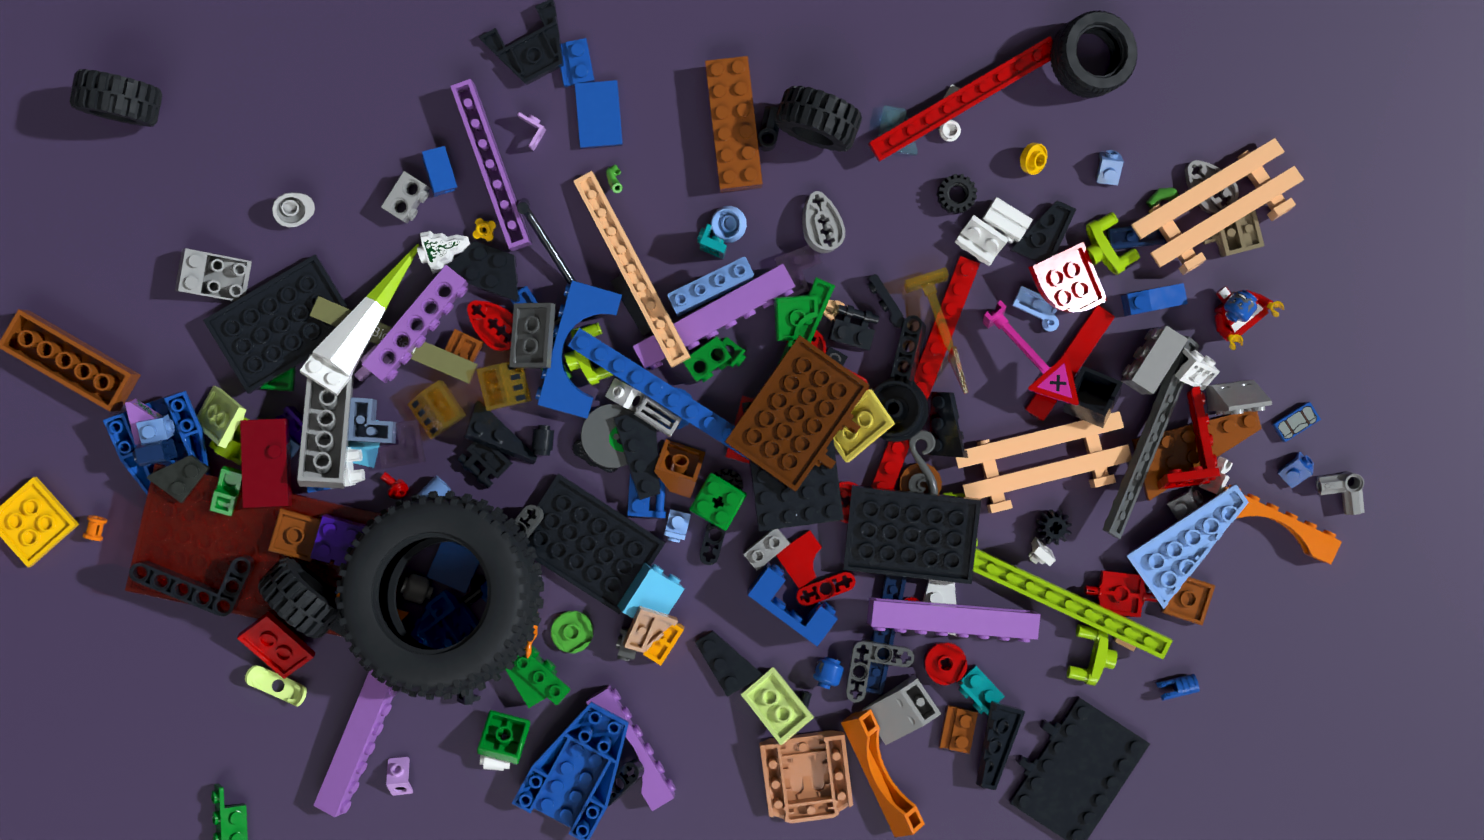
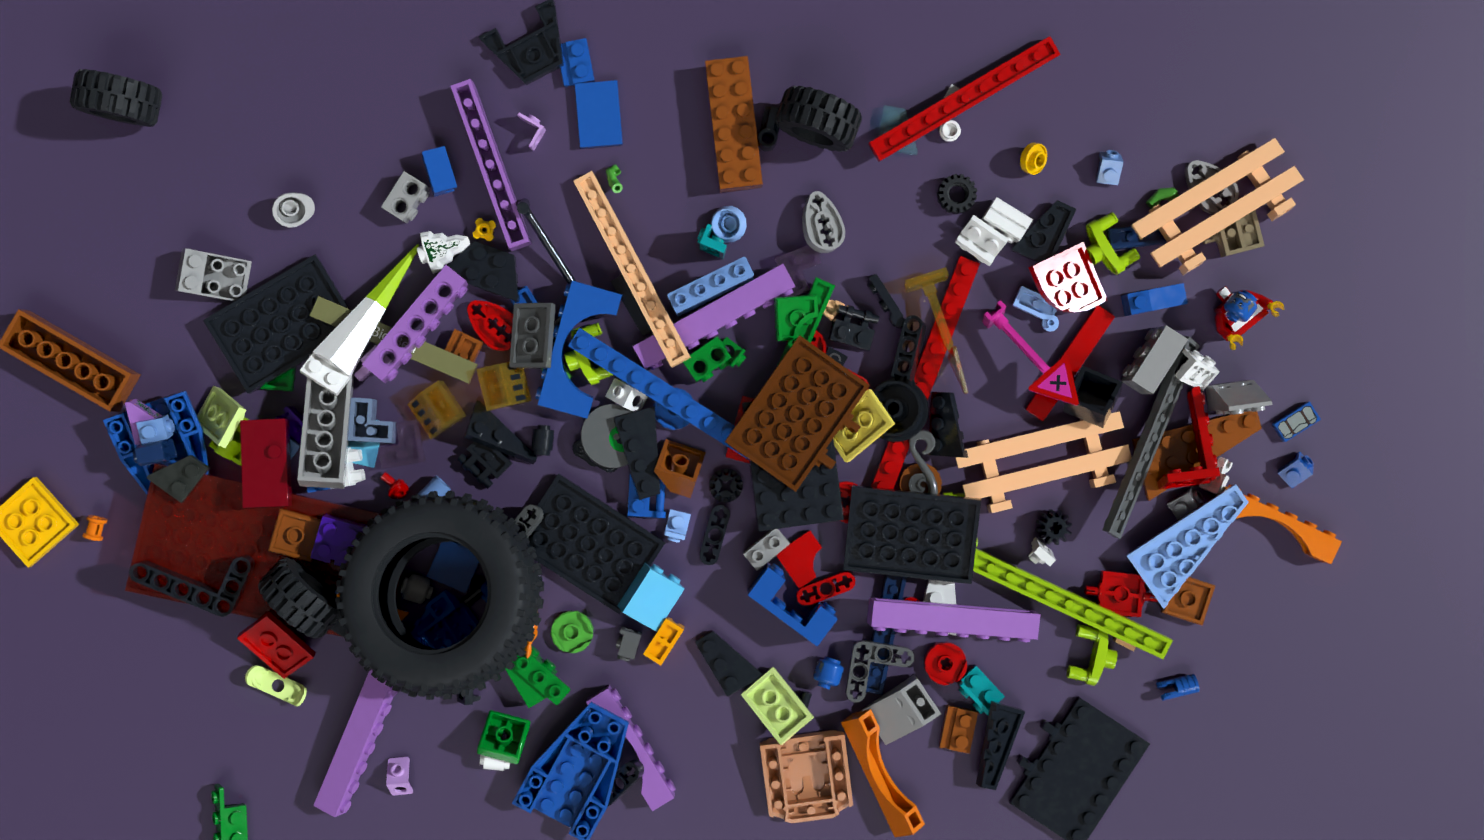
(227, 491): green slope -> none
(647, 628): wing -> none
(658, 426): light grey tile -> none
(731, 497): green brick -> none
(1120, 45): black tyre -> none
(1351, 496): light grey piece -> none

